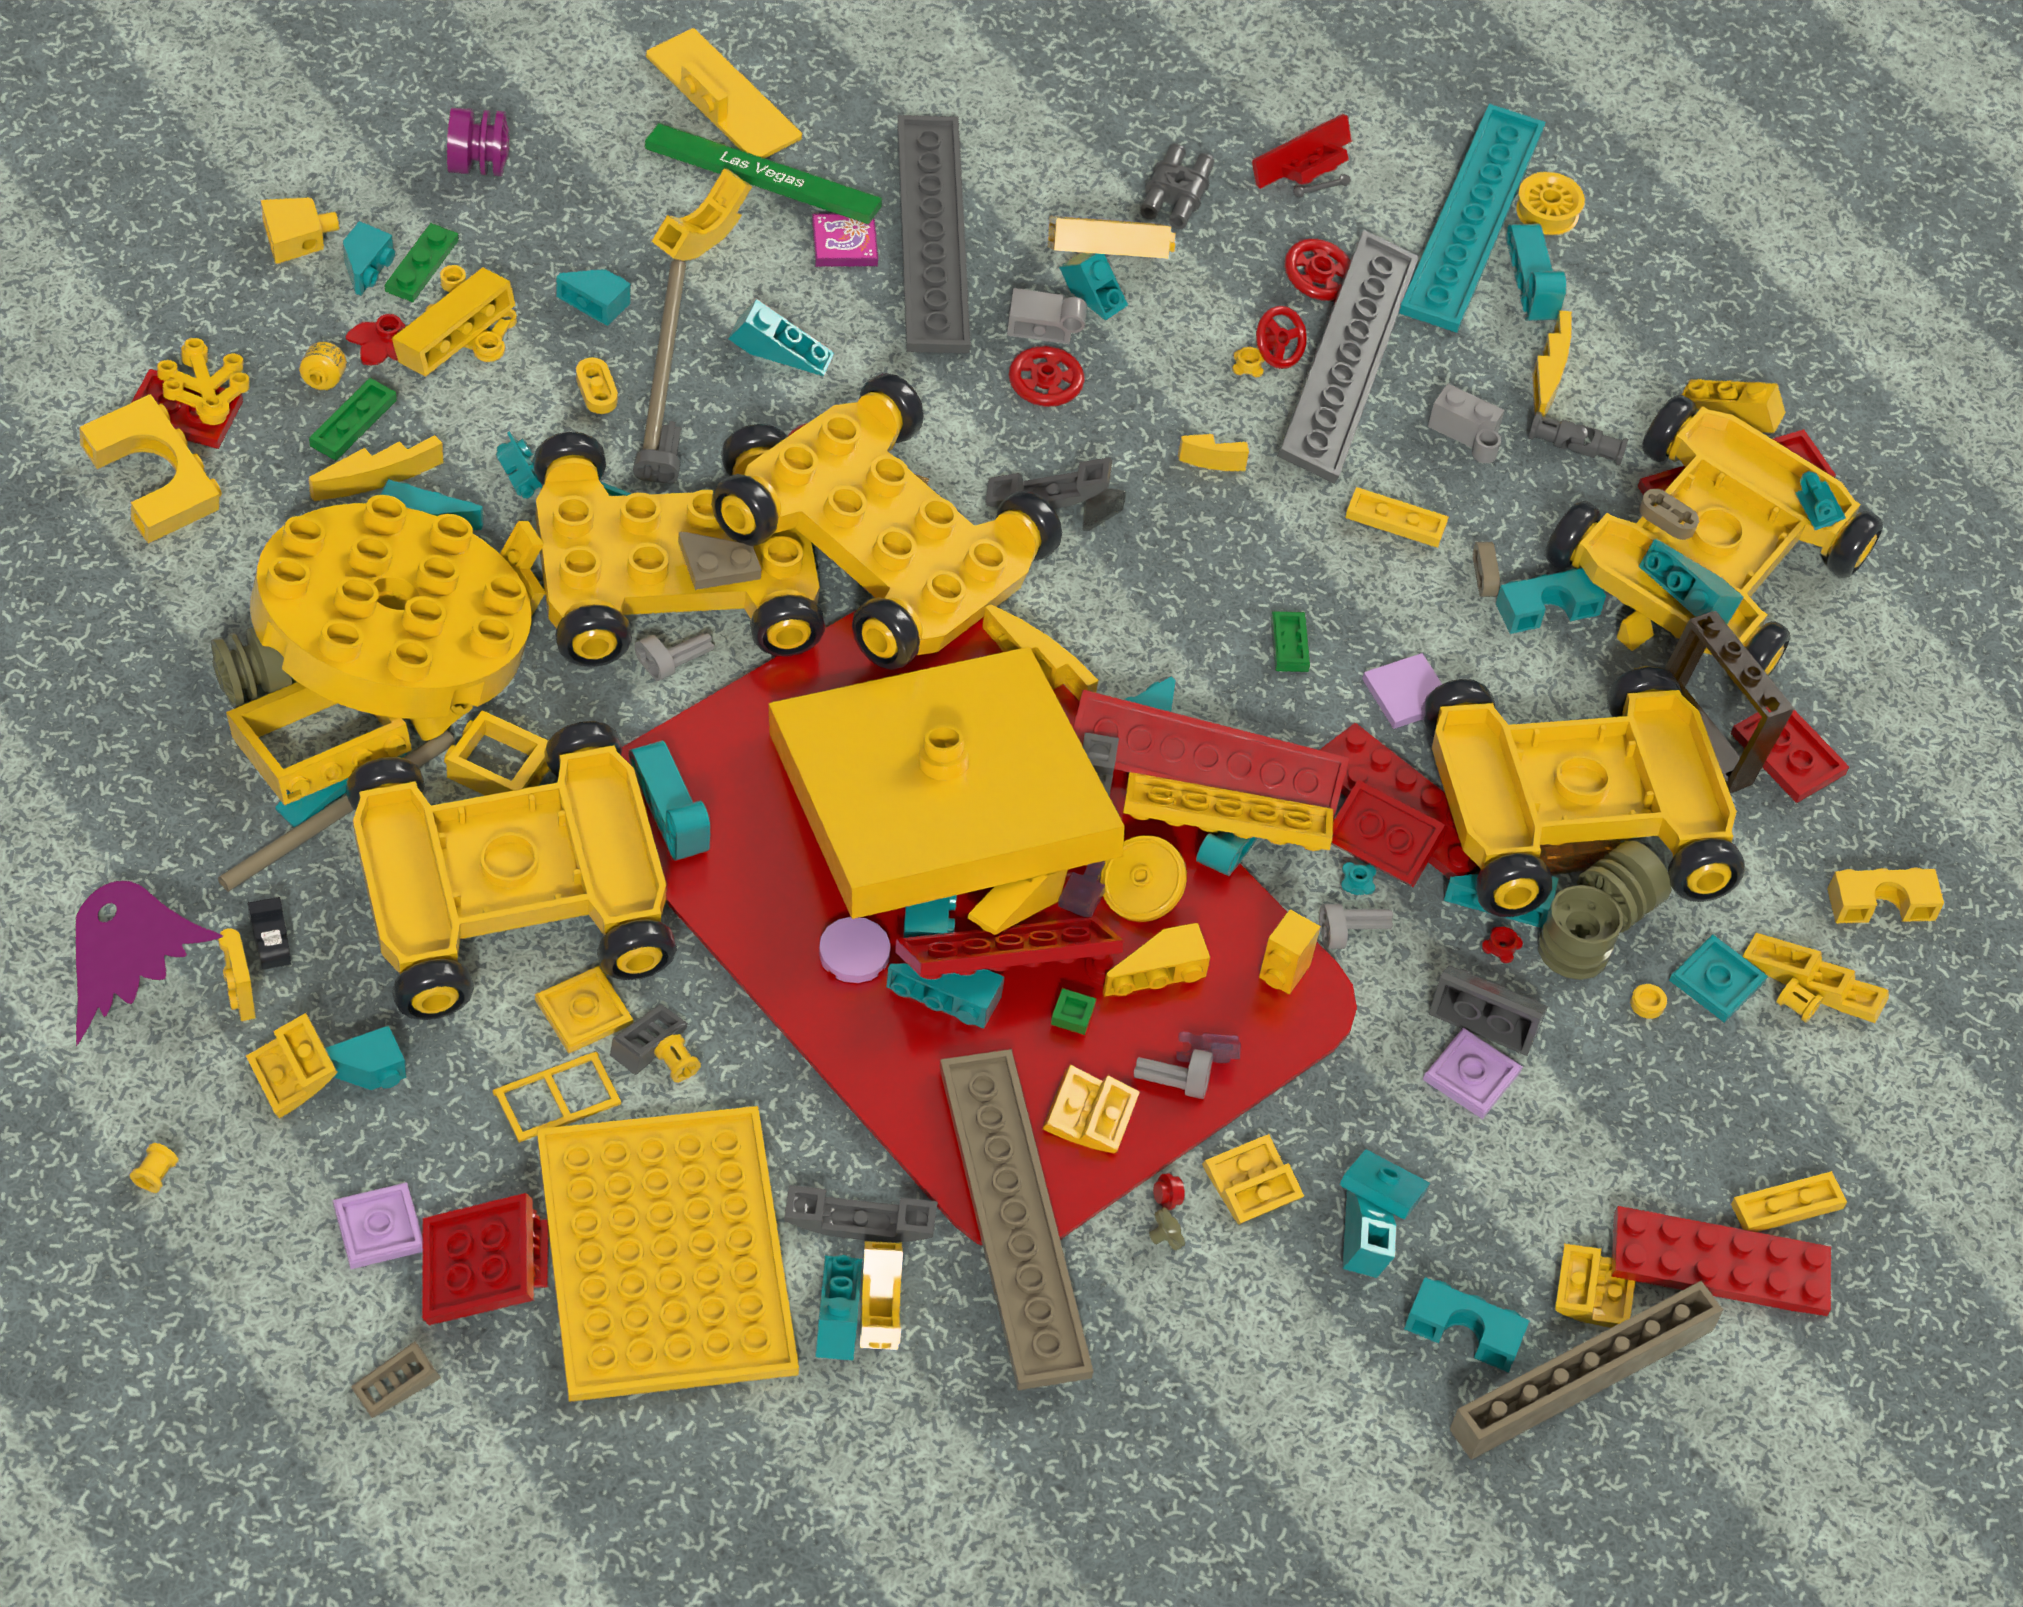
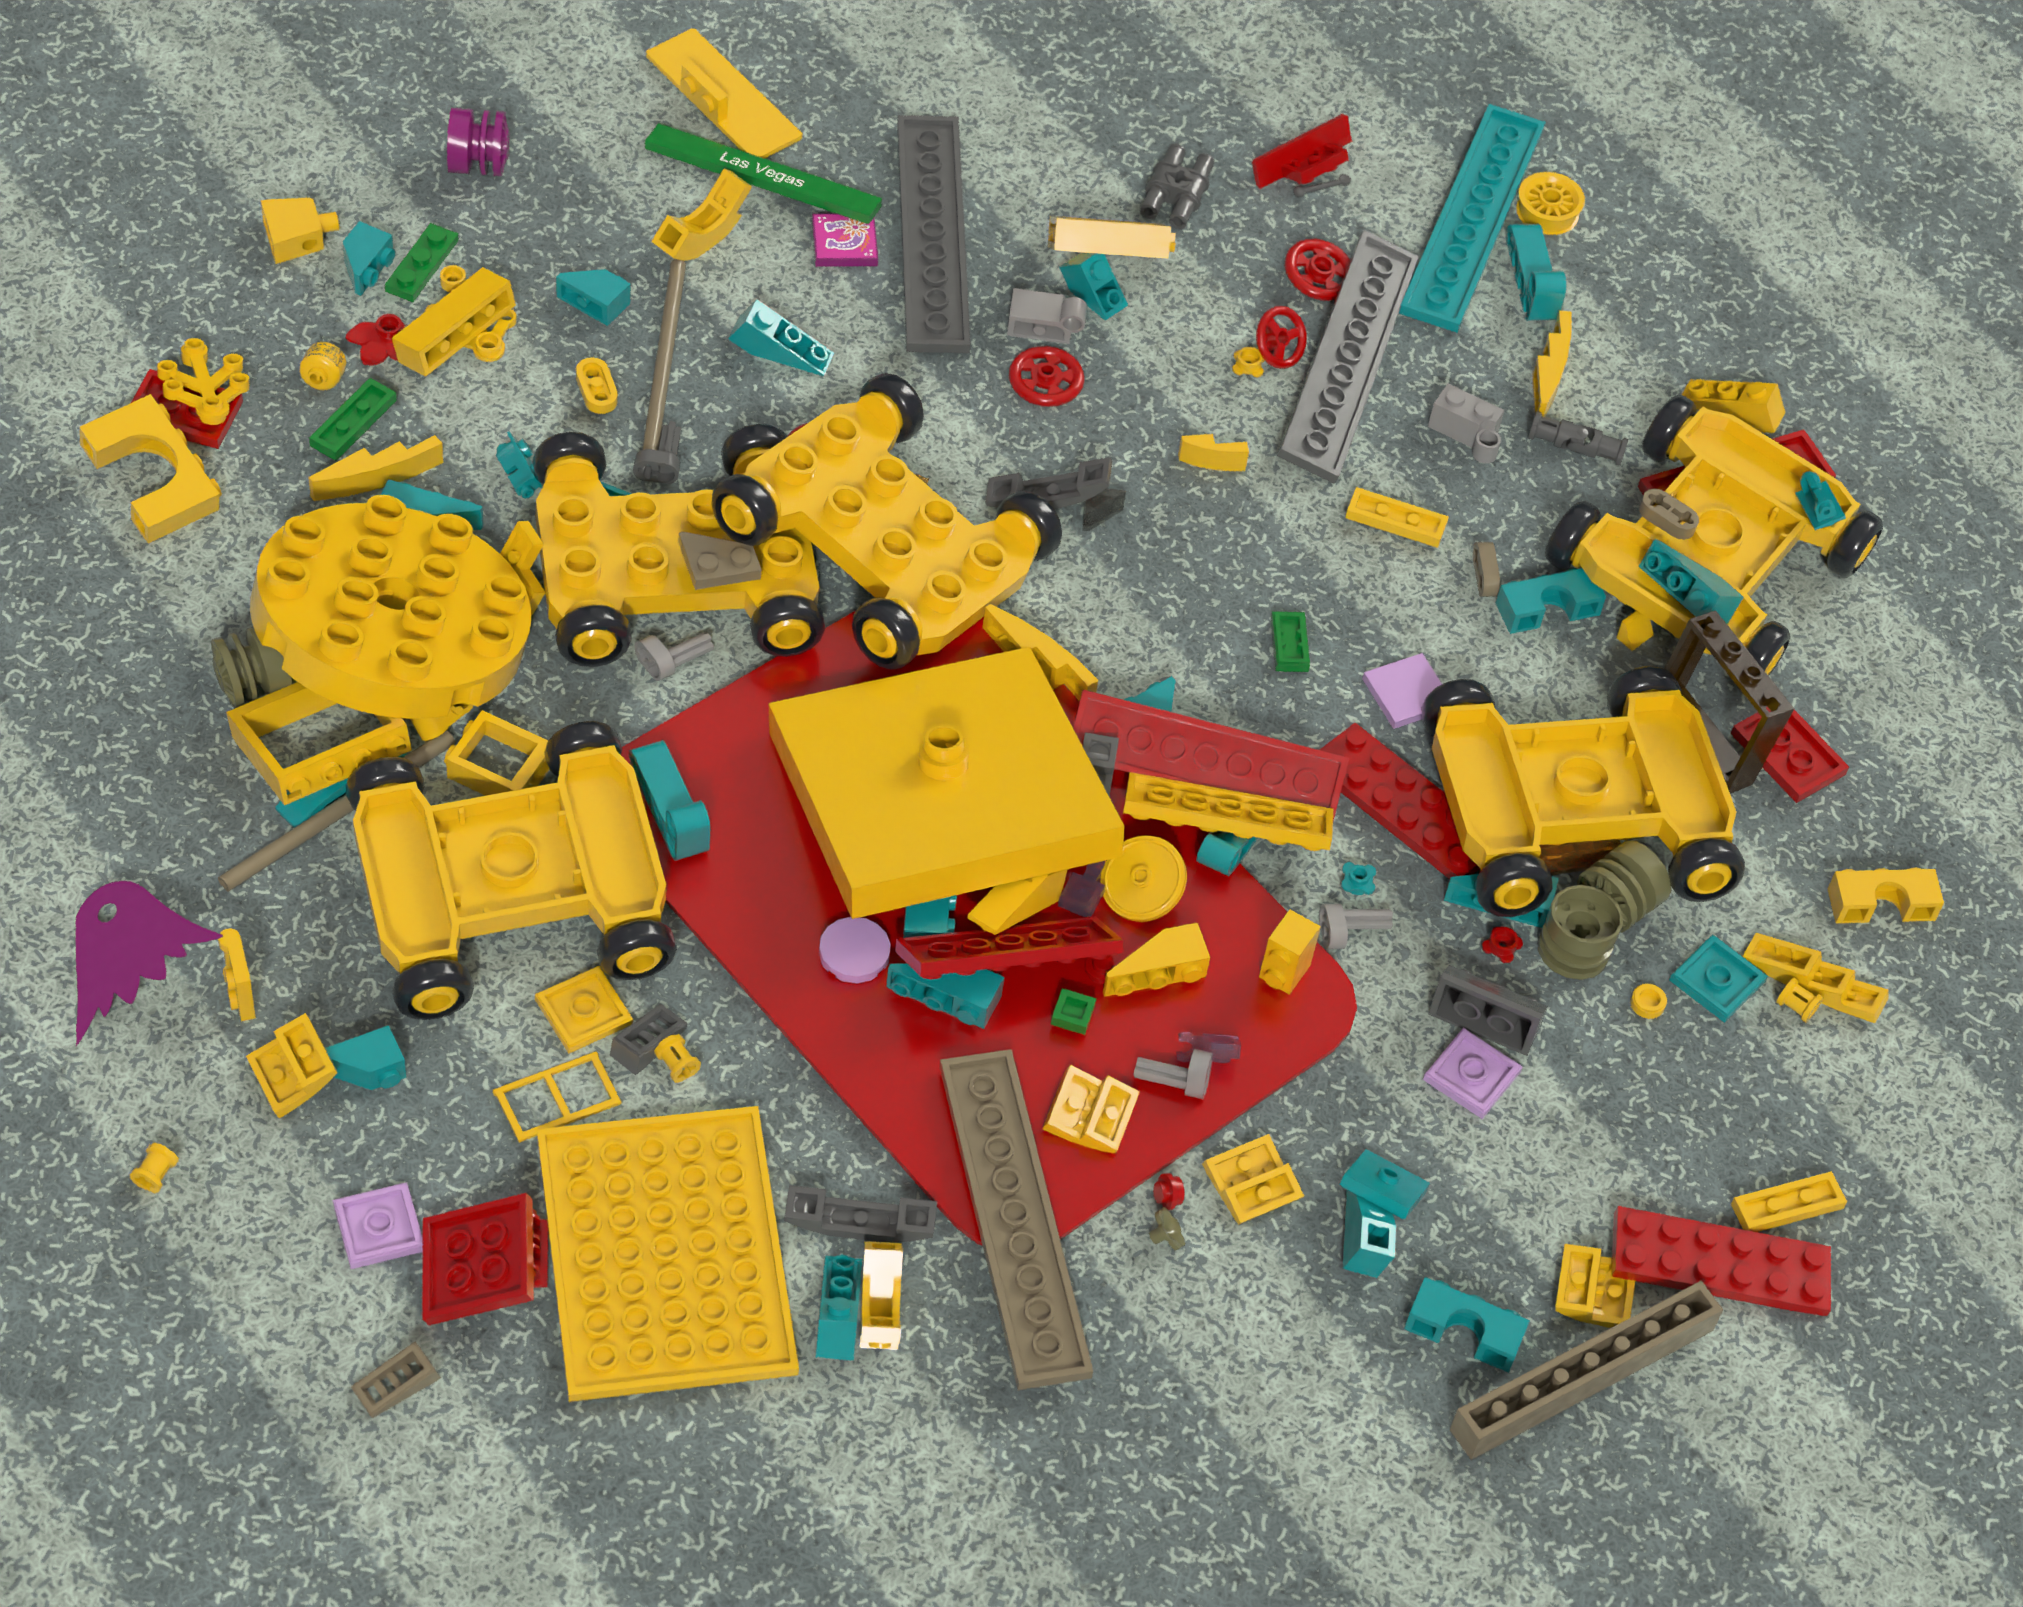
(269, 932): black leg -> none
(1386, 833): red plate -> none

